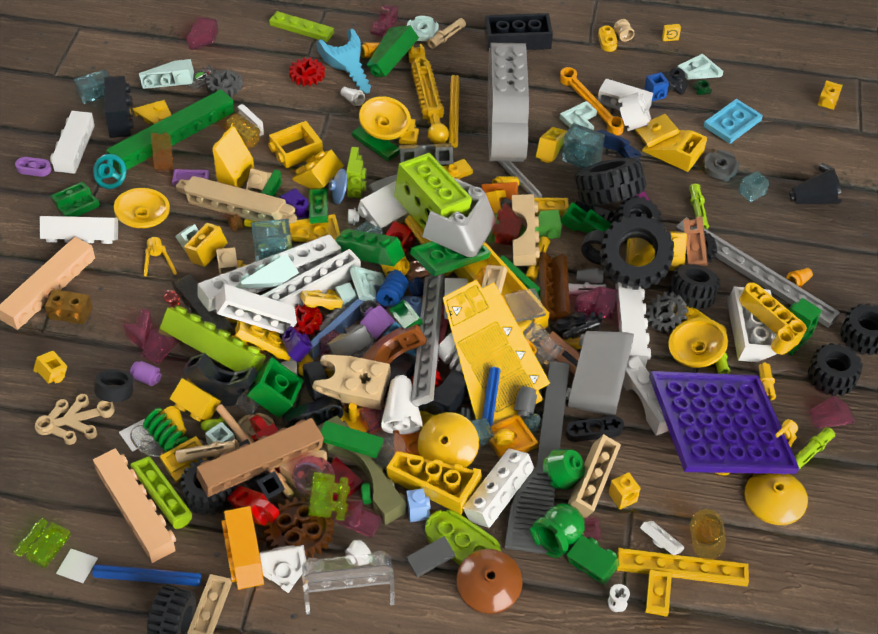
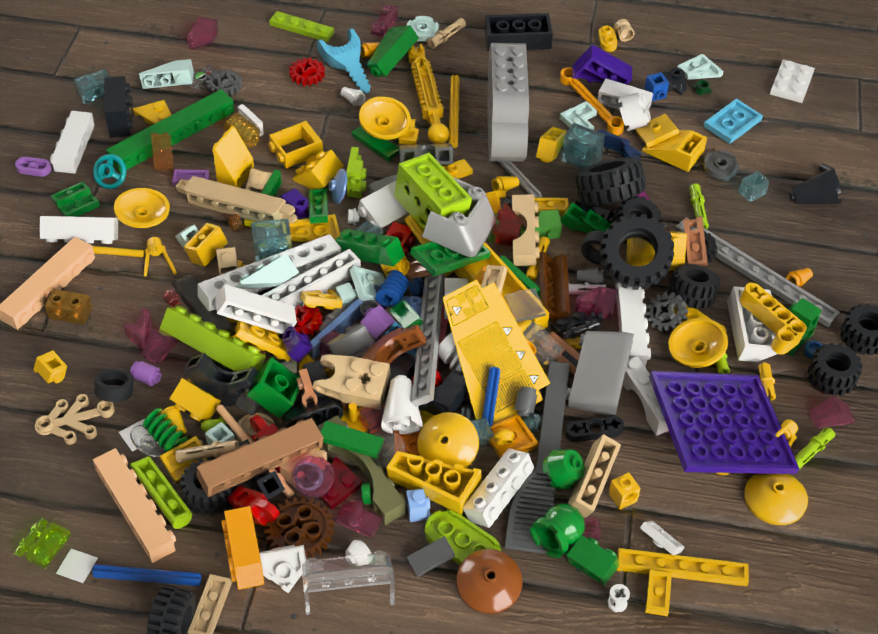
(118, 251): none -> yellow bar
(305, 383): none -> nougat plate
(322, 496): clear neon green plate -> none
(510, 188): orange plate -> none
(599, 65): none -> dark purple wedge
(671, 32): yellow tile -> none
(707, 534): clear yellow piece -> none
(792, 81): none -> white plate
(811, 347): none -> blue tile
(830, 95): yellow brick -> none

